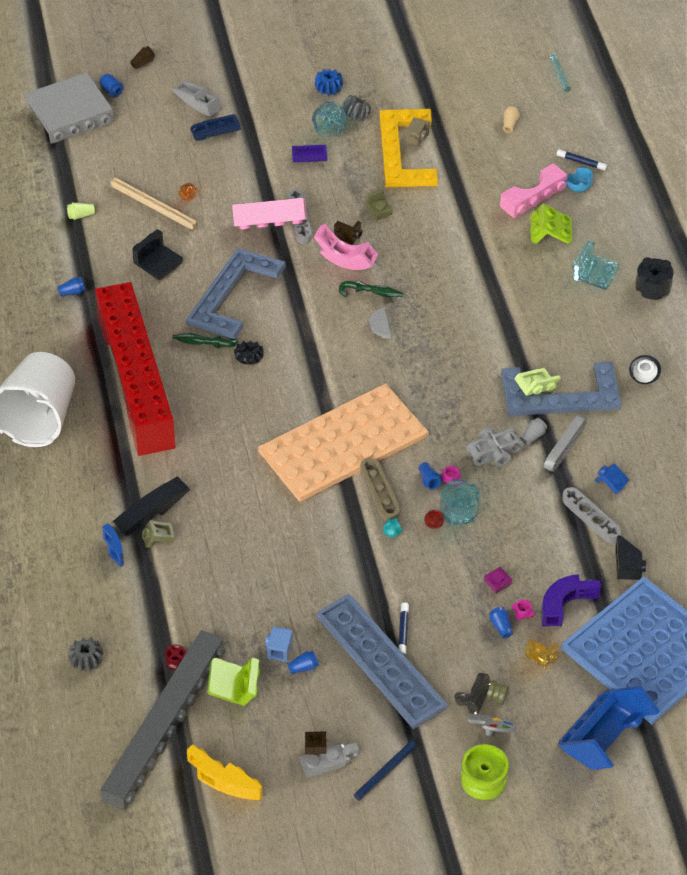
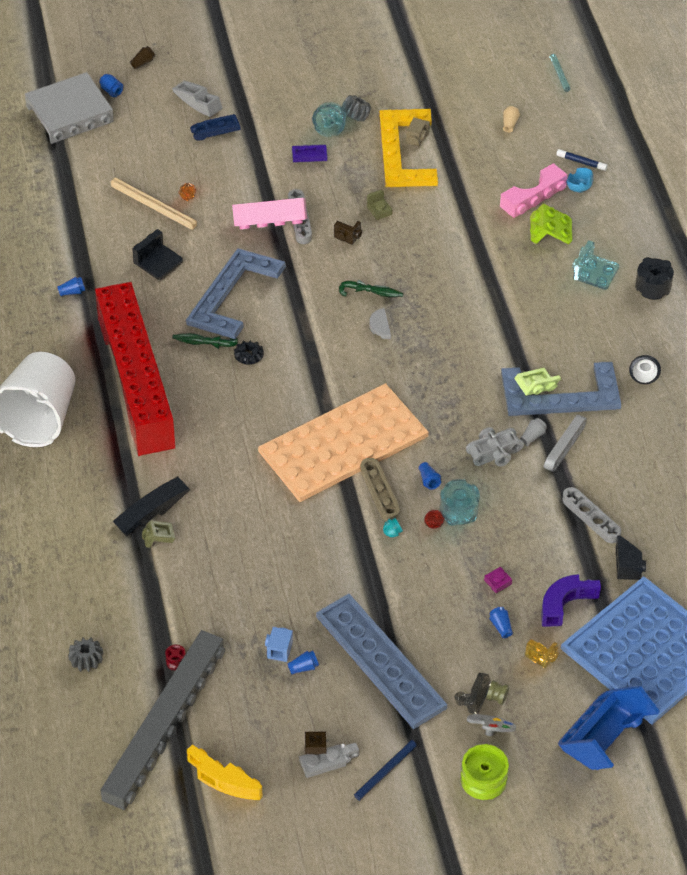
(80, 210): yellowish green cone -> none
(114, 544): blue slope -> none
(233, 681): lime bracket -> none
(328, 82): blue gear -> none
(342, 254): bright pink arch -> none
(403, 628): dark blue bar -> none
(450, 473): dark pink plate -> none
(523, 605): dark pink plate -> none
(613, 477): blue bracket -> none

